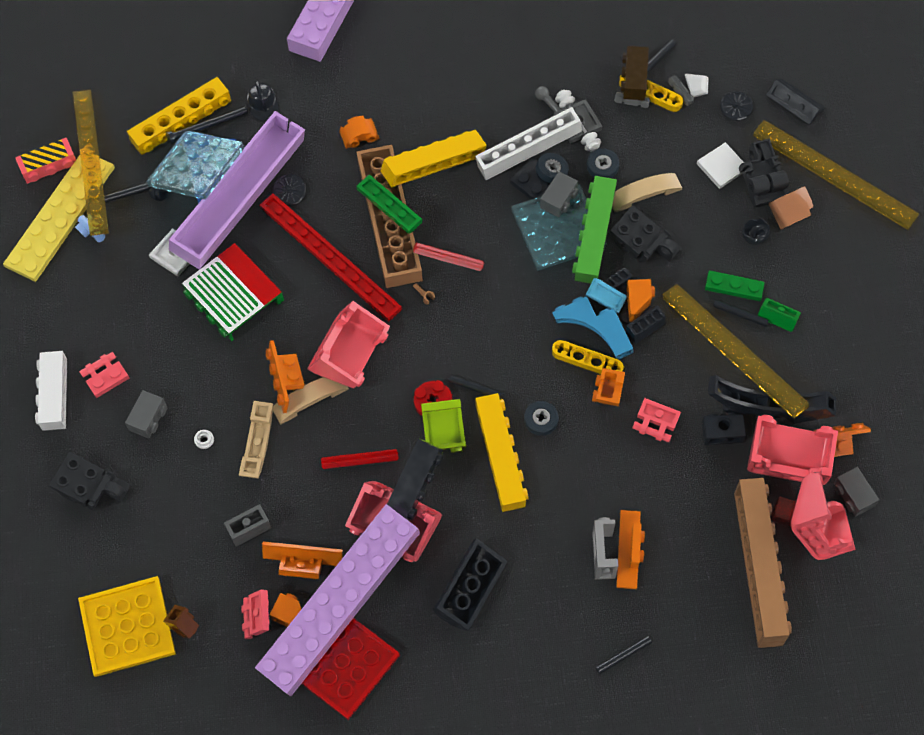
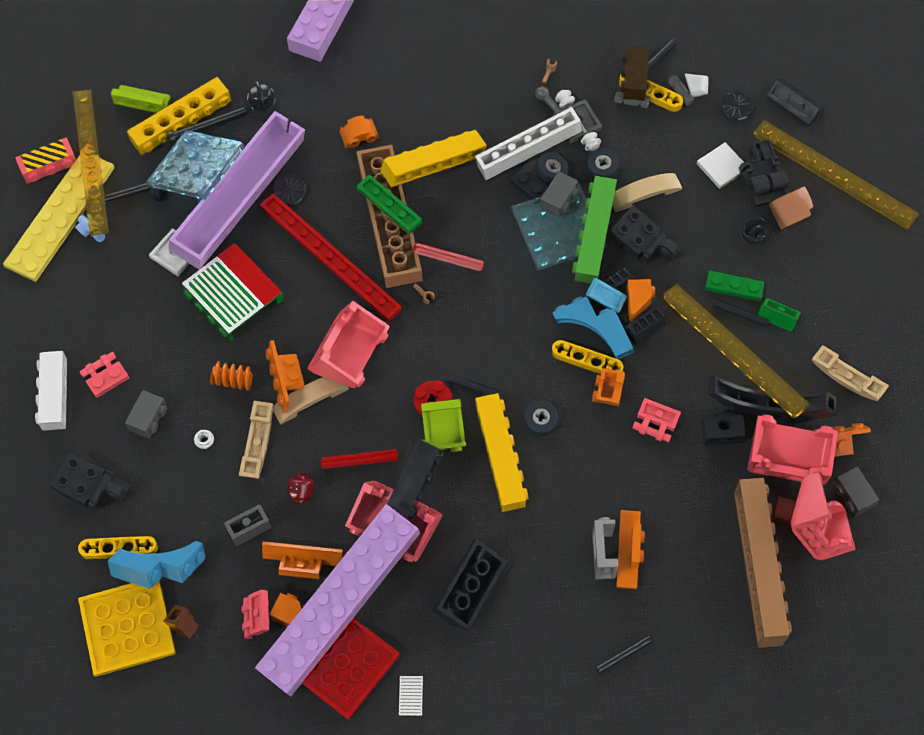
(118, 543): none -> yellow beam
(140, 98): none -> lime panel
(150, 568): none -> dark azure arch
(231, 376): none -> orange piece
(300, 487): none -> dark red head
(410, 695): none -> white sticker
(549, 69): none -> medium nougat hand
(848, 376): none -> tan slope

